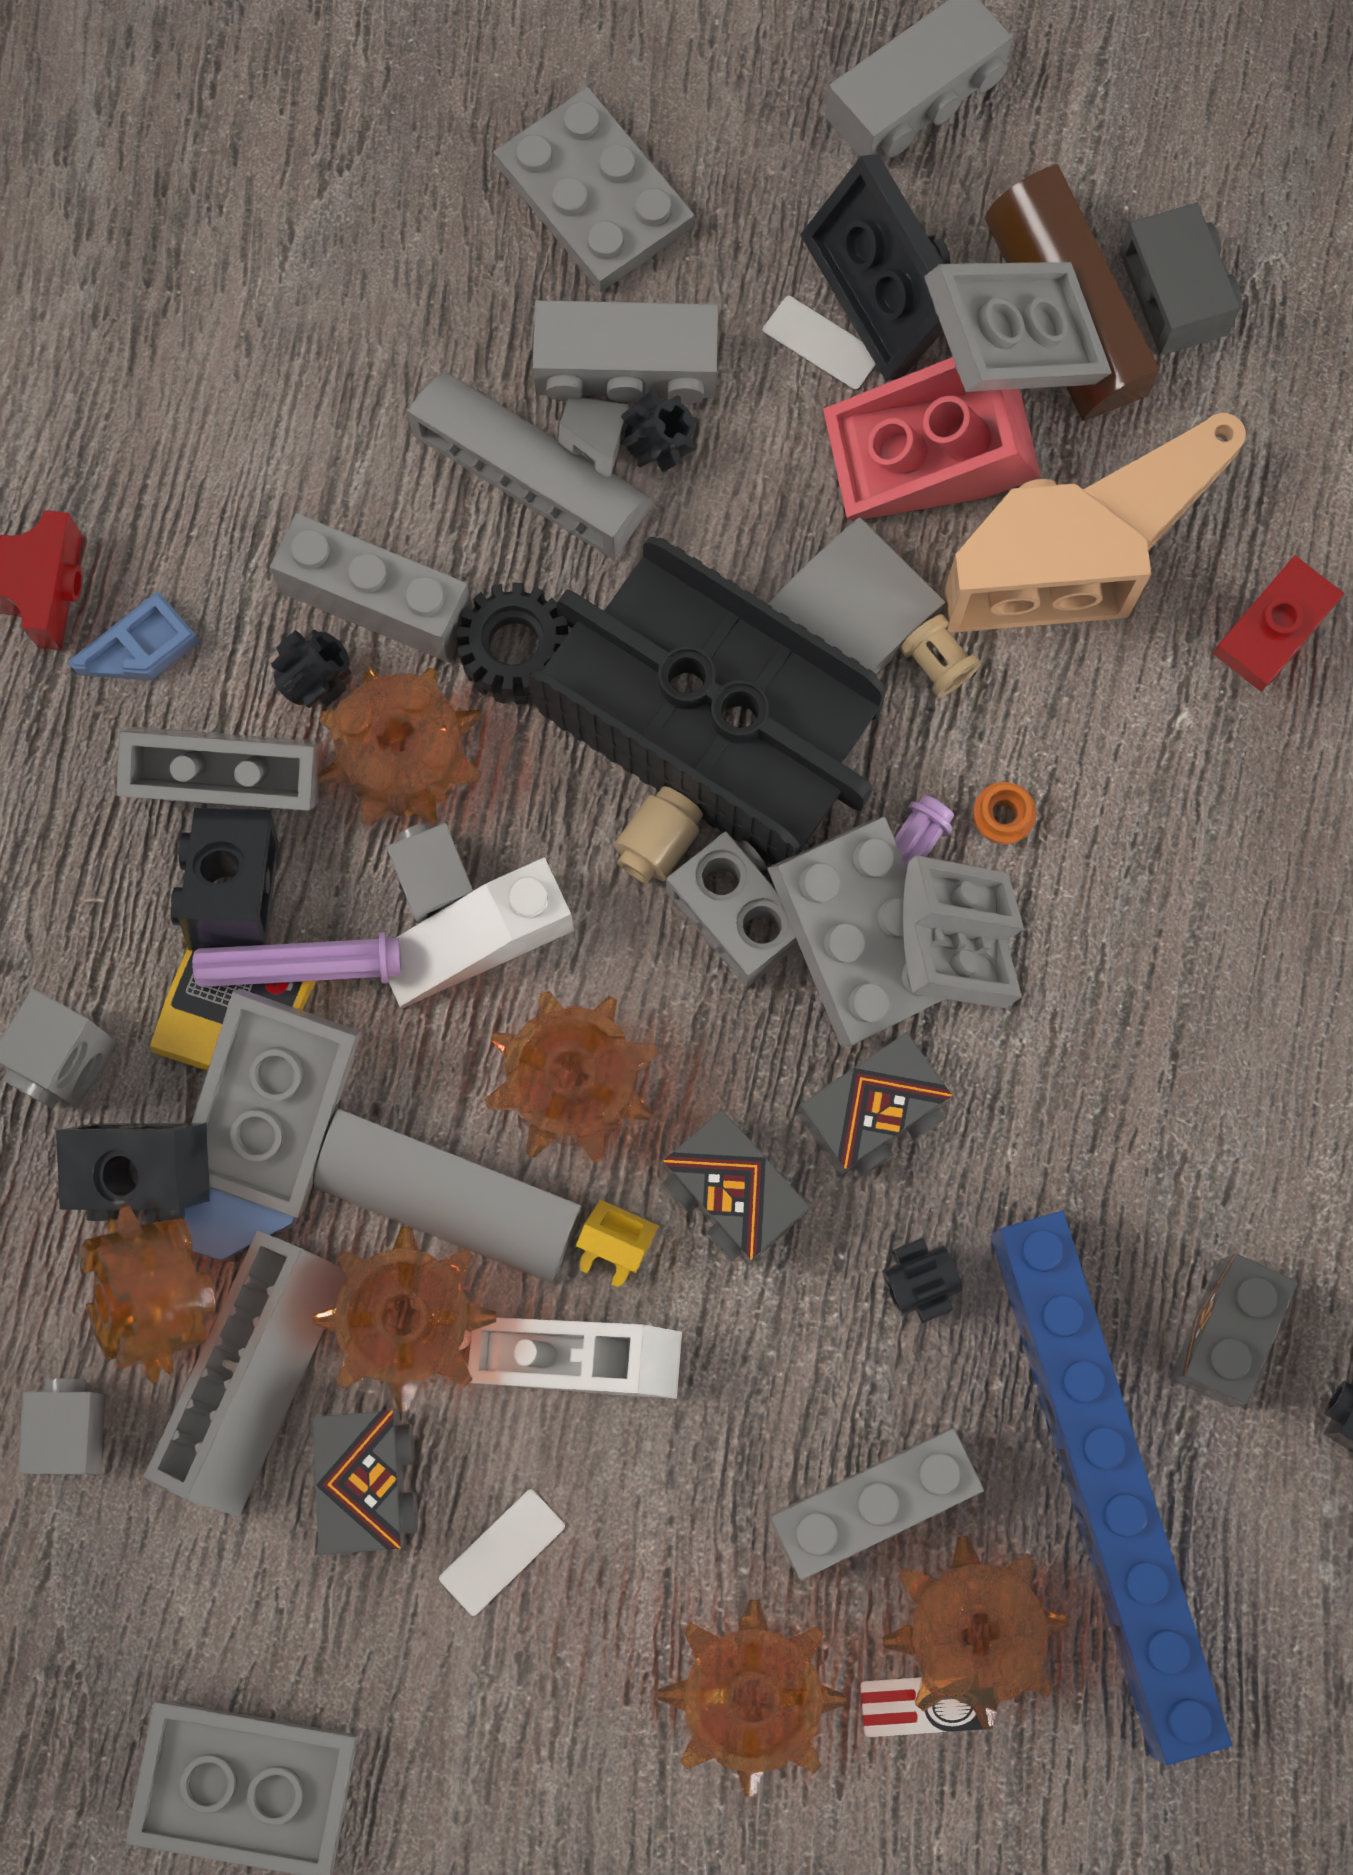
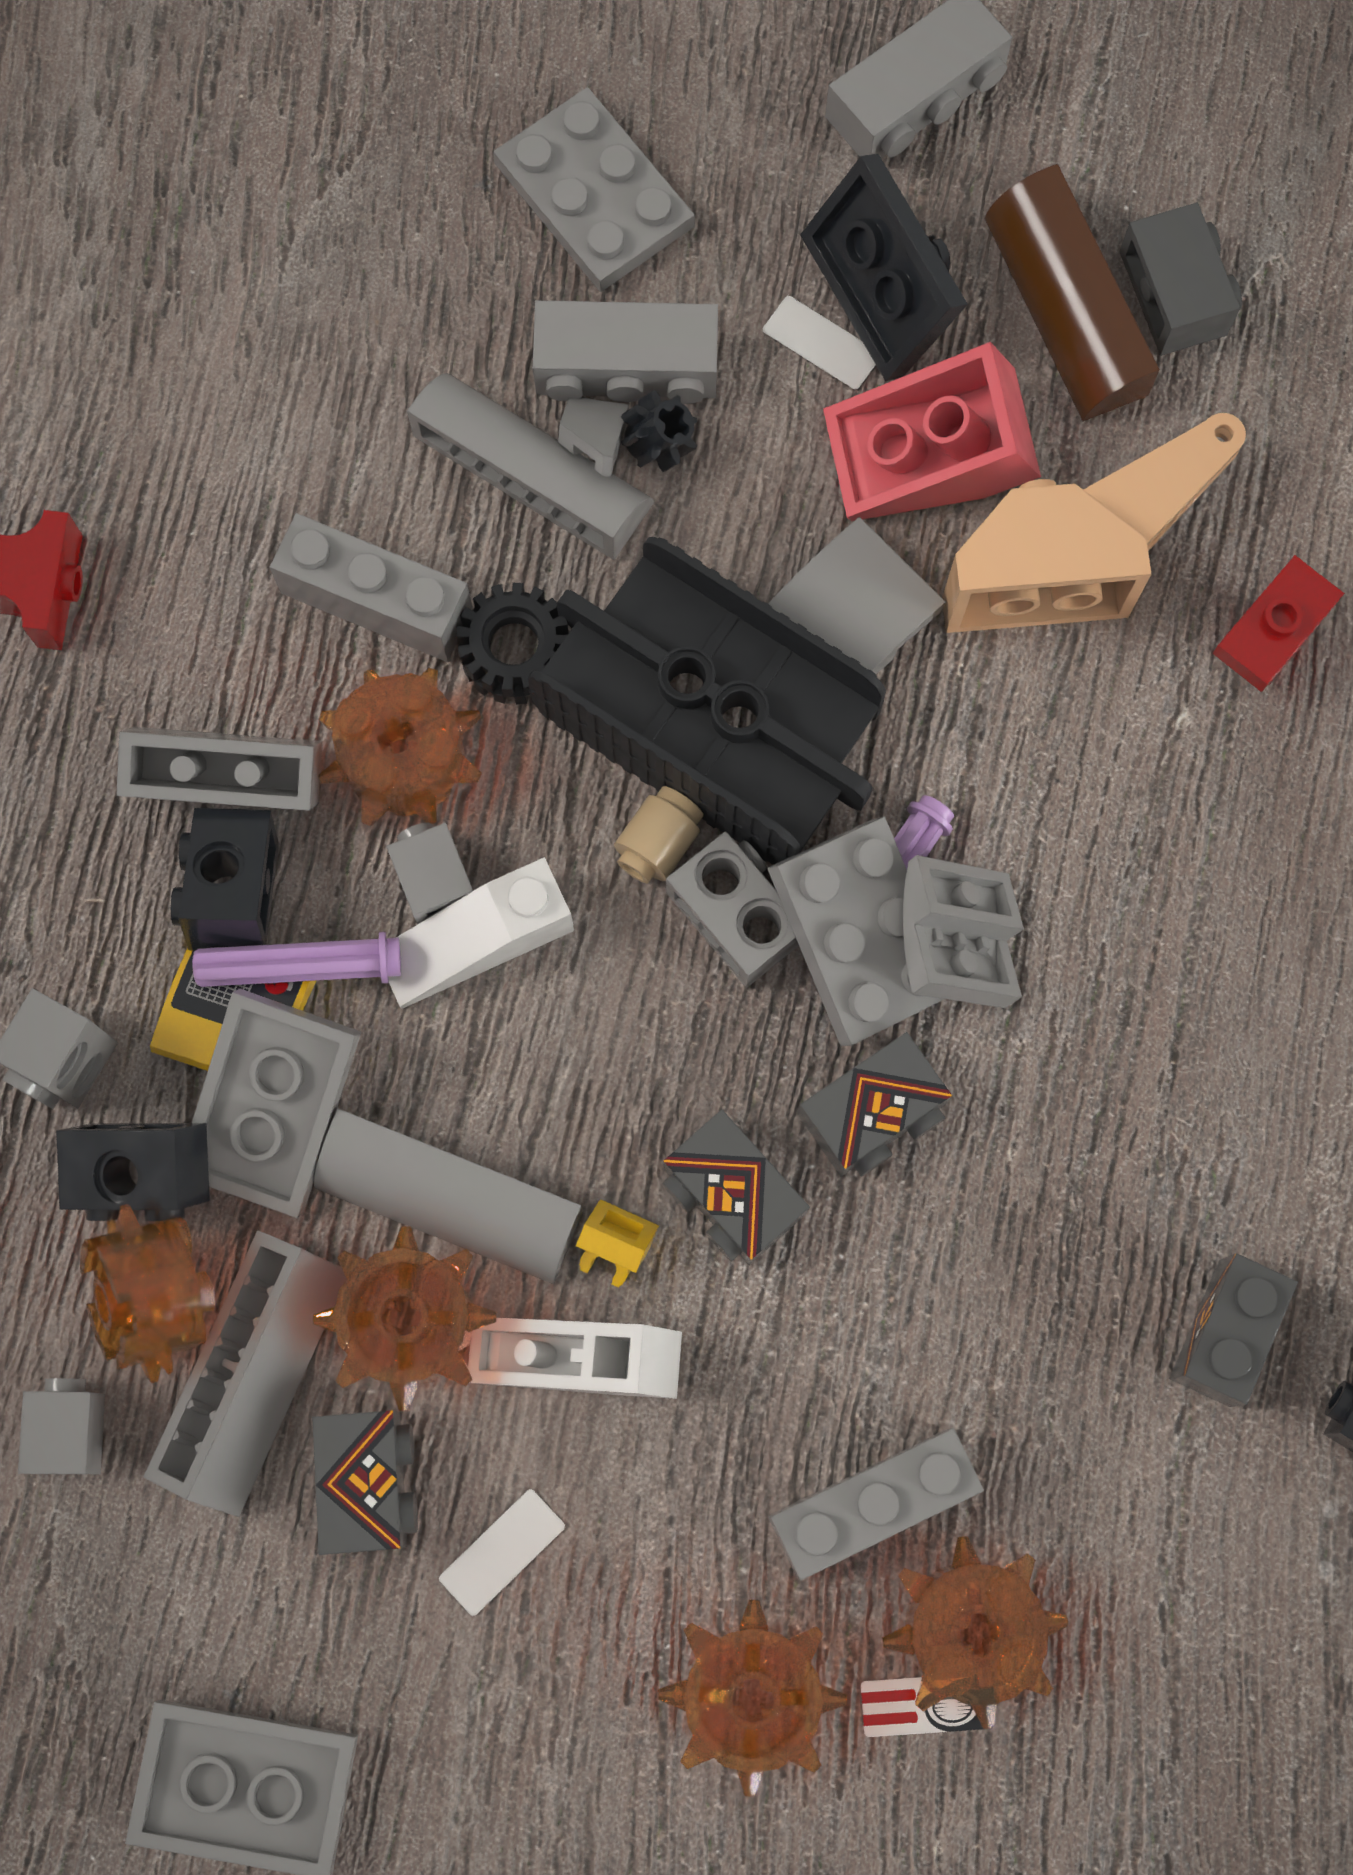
(138, 644): medium blue tile -> none
(229, 1224): medium blue tile -> none
(311, 668): black gear -> none
(558, 1041): clear orange brick -> none
(920, 647): tan bush -> none
(922, 1280): black gear -> none
(1007, 795): orange plate -> none
(1017, 325): light grey plate -> none
(1110, 1491): blue brick -> none

